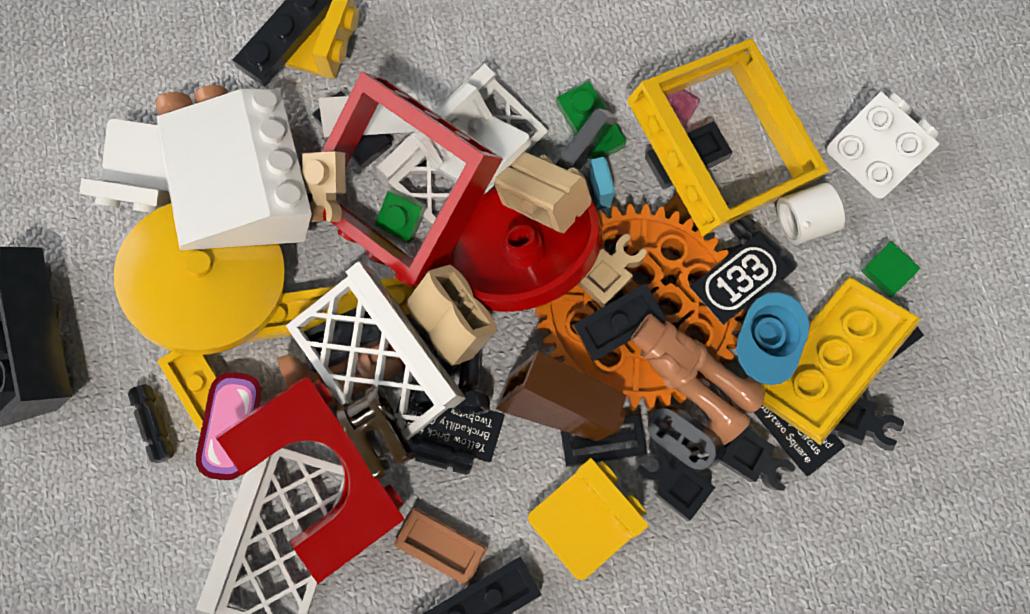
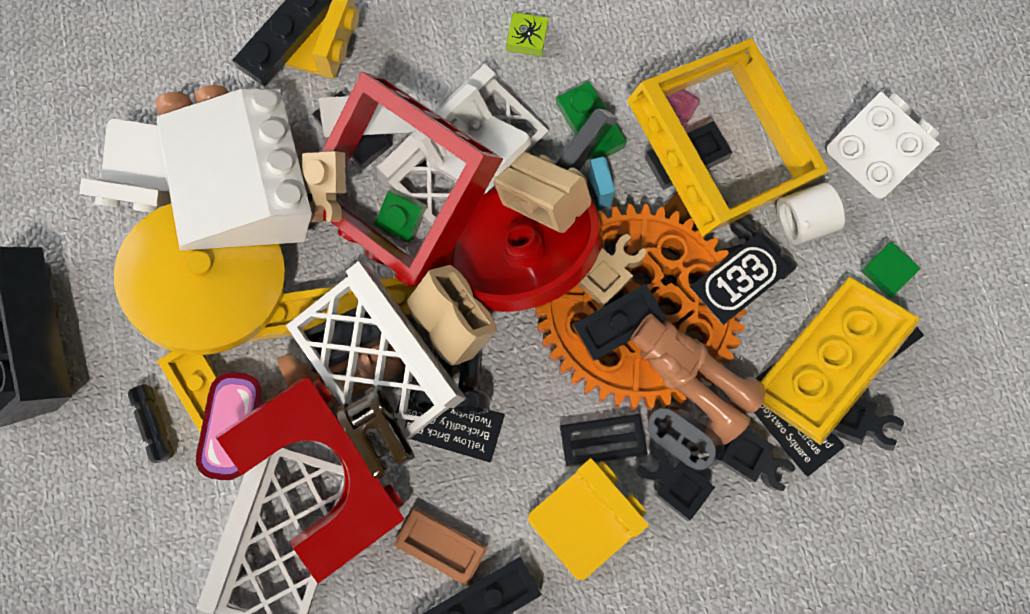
(442, 455): black axle -> none
(527, 34): none -> lime tile
(562, 398): reddish brown slope -> none
(772, 338): dark azure piece -> none

